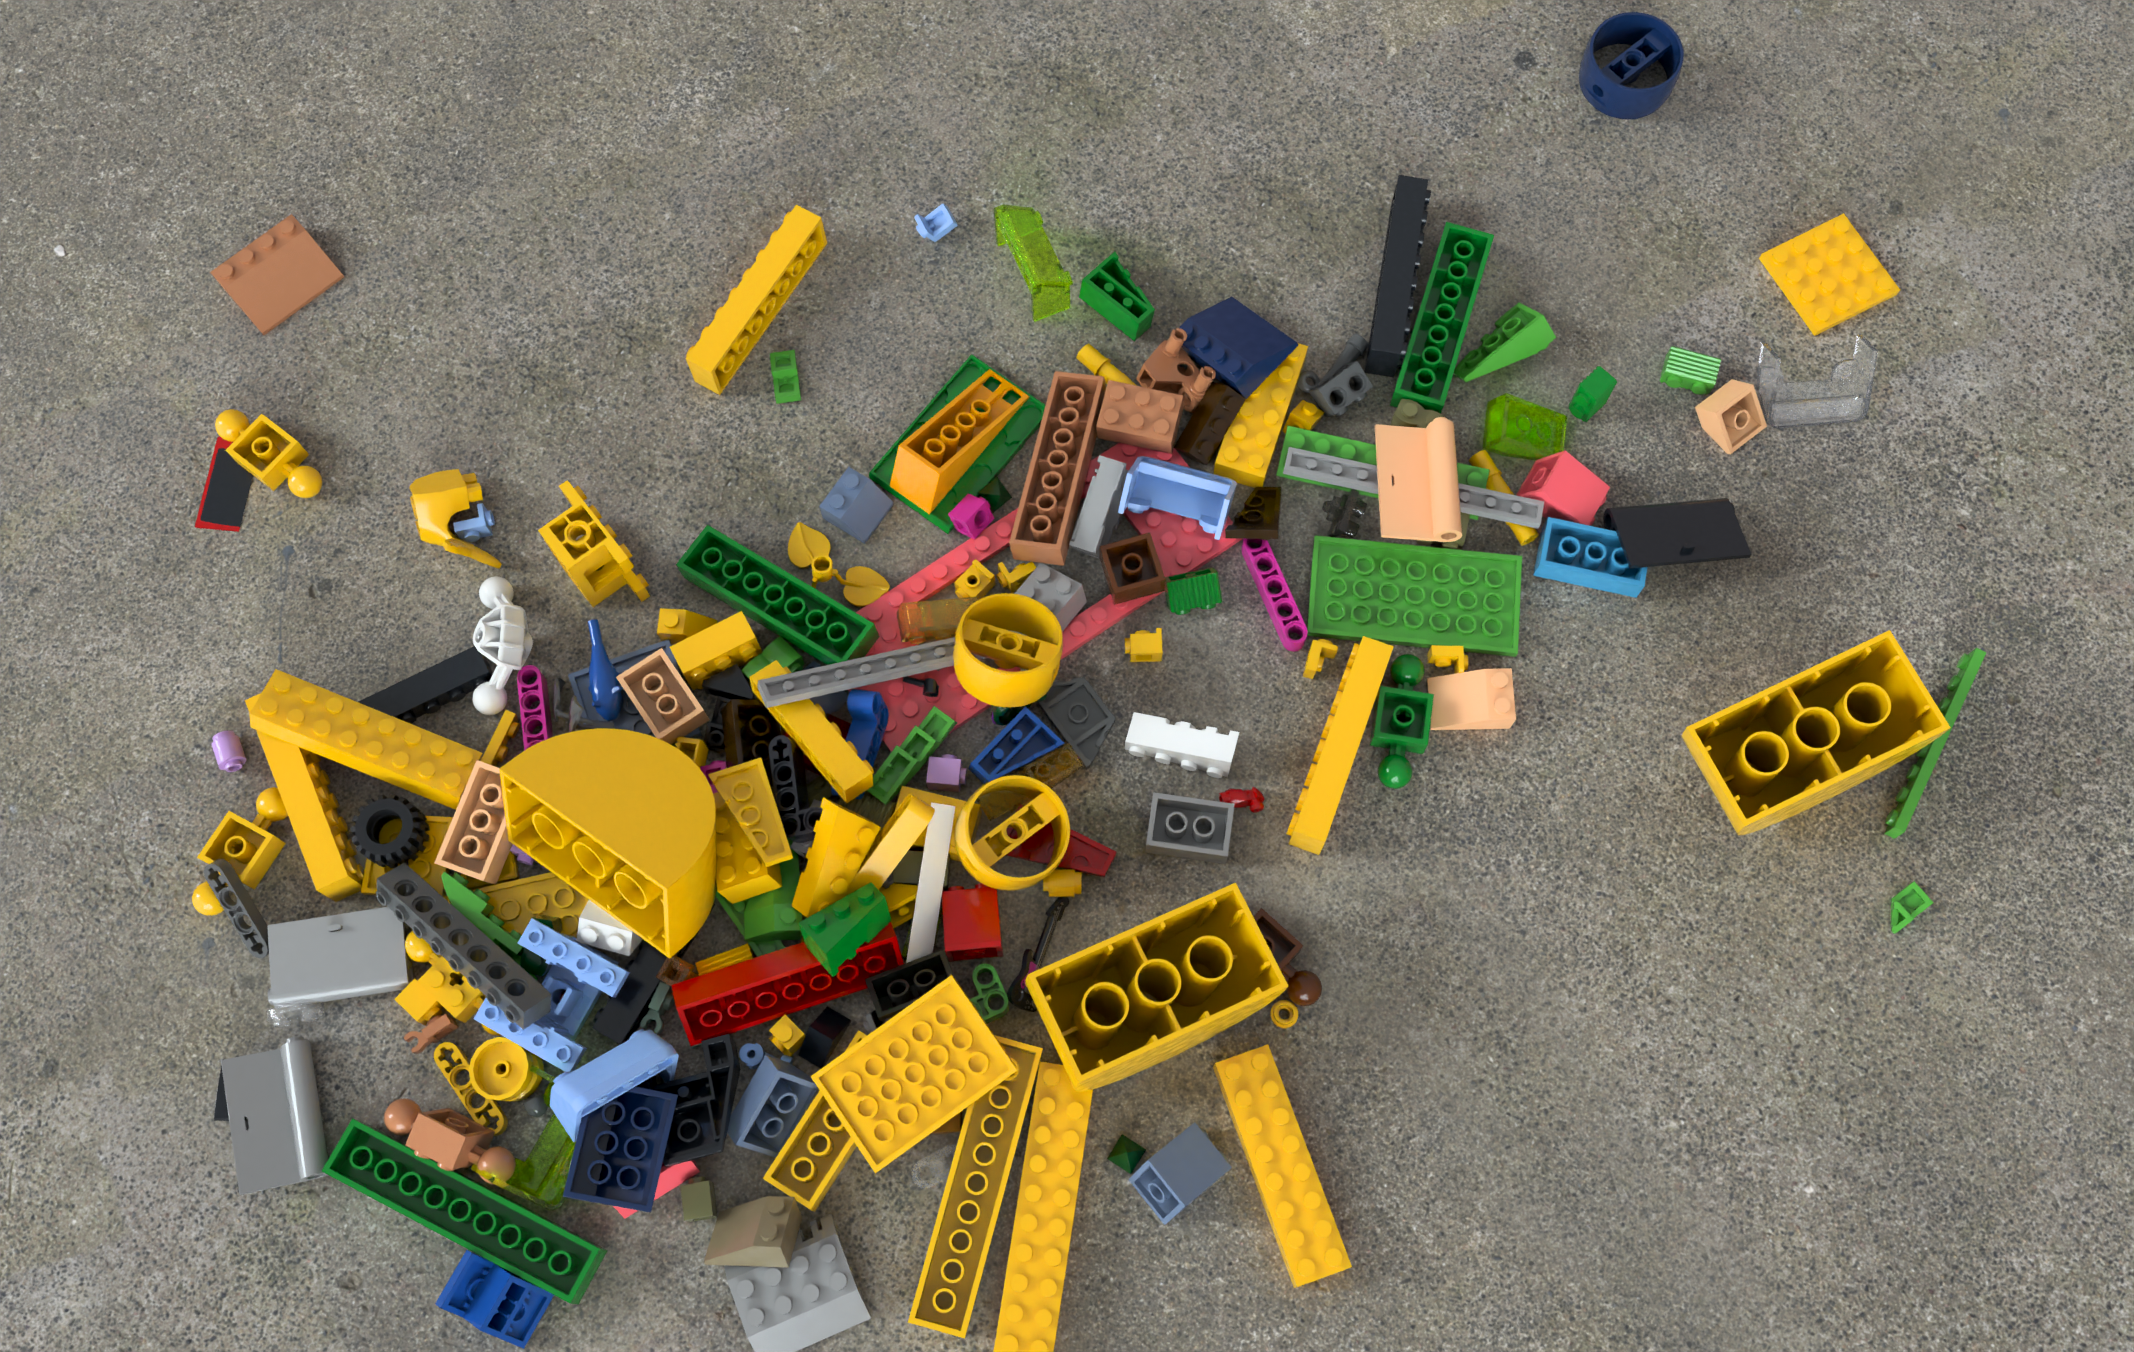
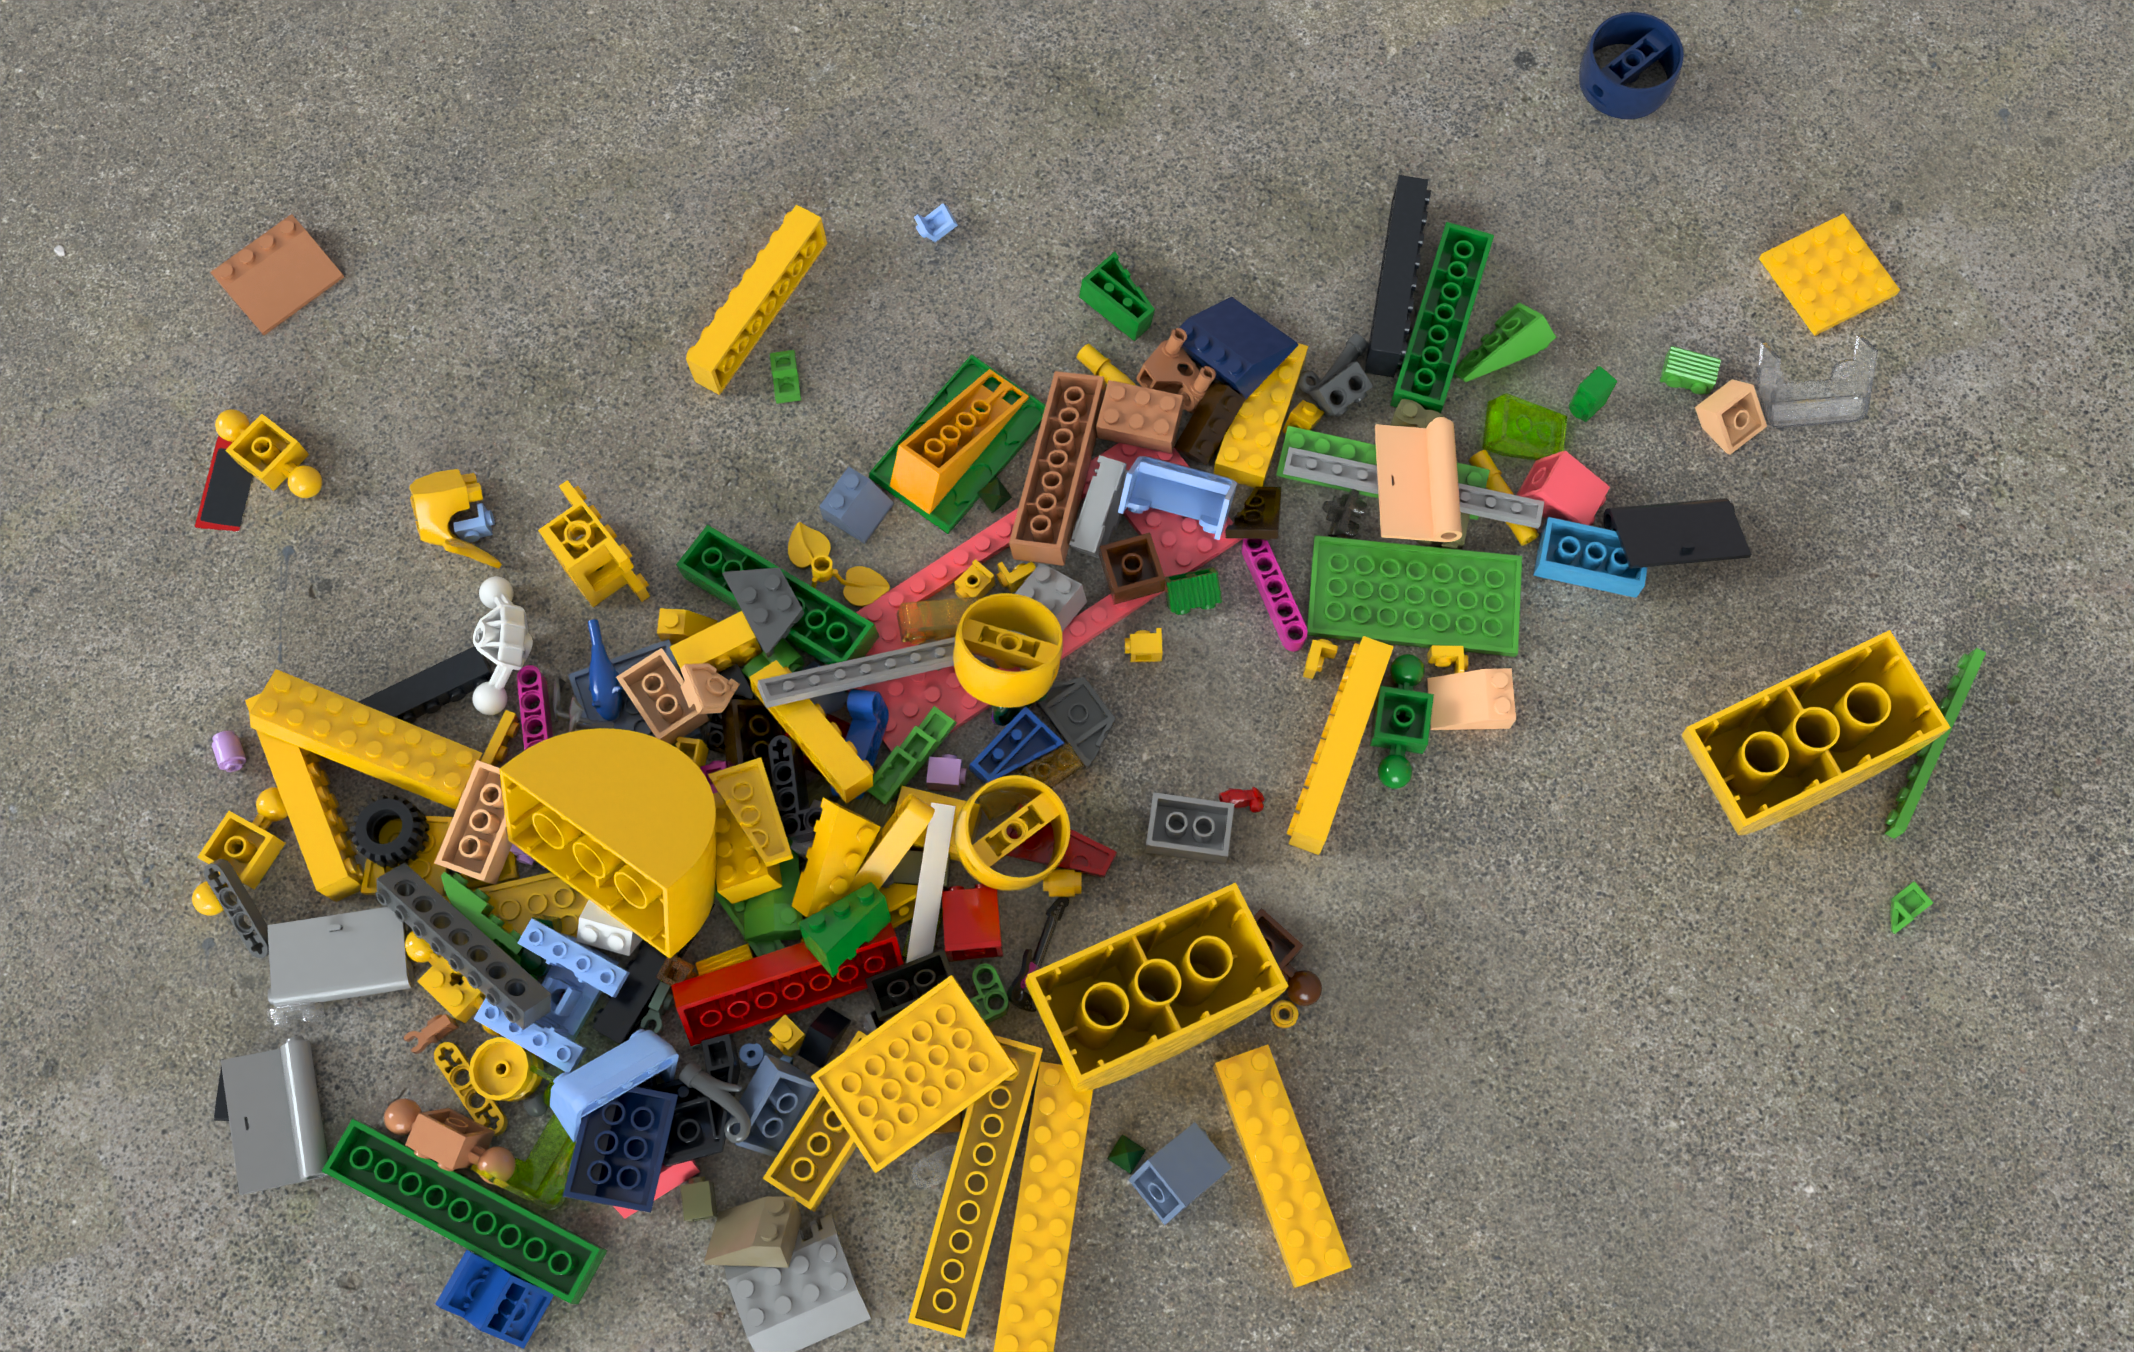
(419, 1002): yellow brick -> none
(695, 1076): none -> dark grey plant
(706, 688): none -> light nougat plate
(766, 603): none -> dark grey wing
(930, 686): black hand -> none
(971, 515): dark pink brick -> none
(1035, 258): clear neon green windscreen -> none
(1181, 744): white wedge -> none

